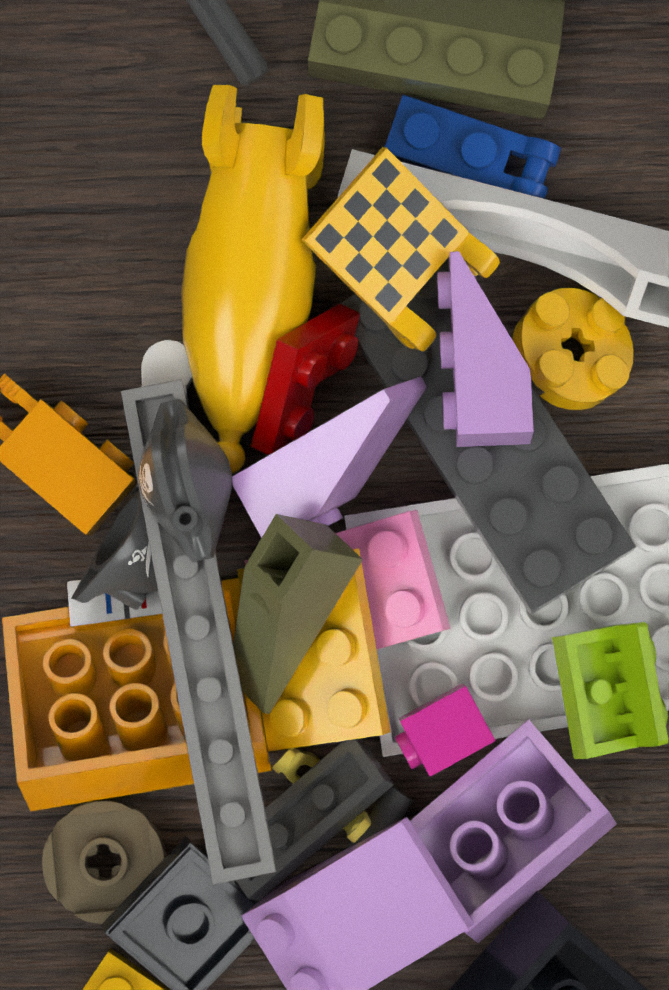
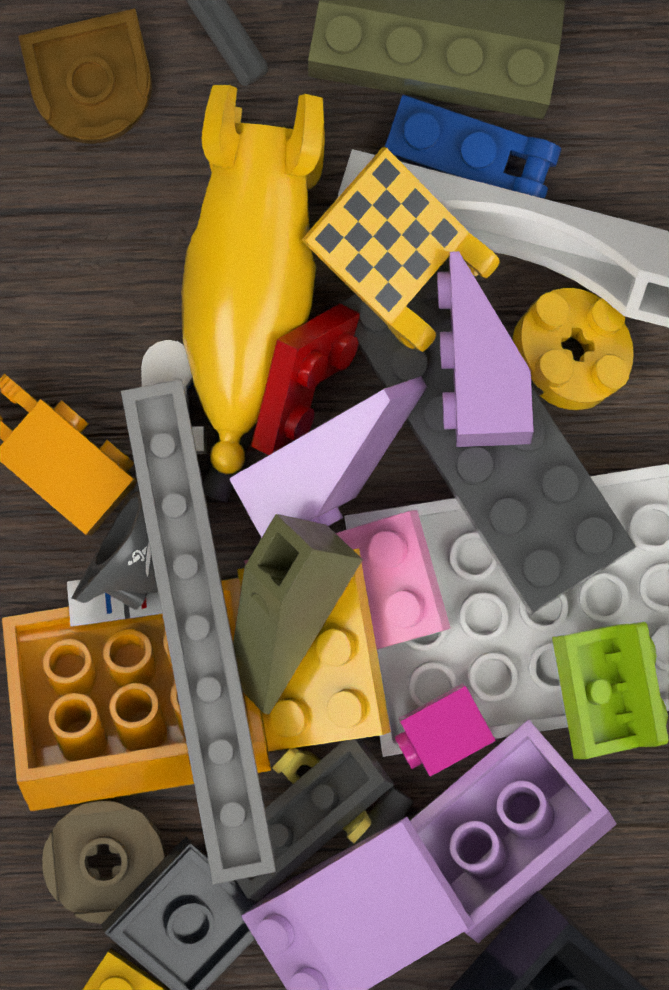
(89, 76): none -> pearl gold tile
(185, 480): dark grey hat -> none

